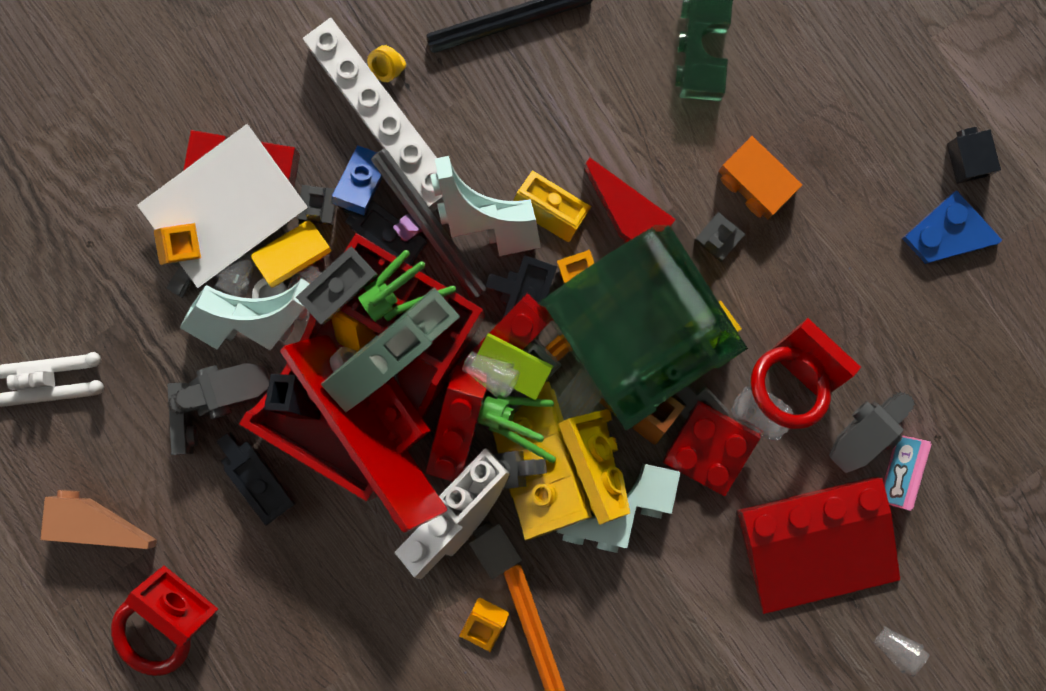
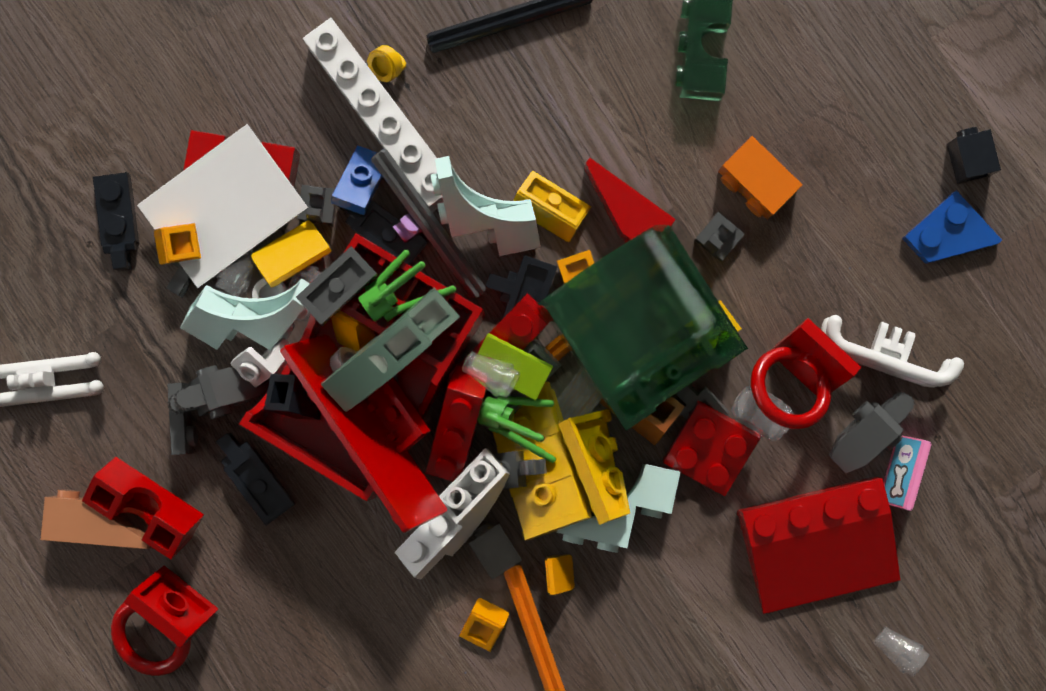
(116, 218): none -> black hinge
(125, 490): none -> red arch
(259, 368): none -> white bracket
(559, 573): none -> light orange slope
(891, 356): none -> white piece

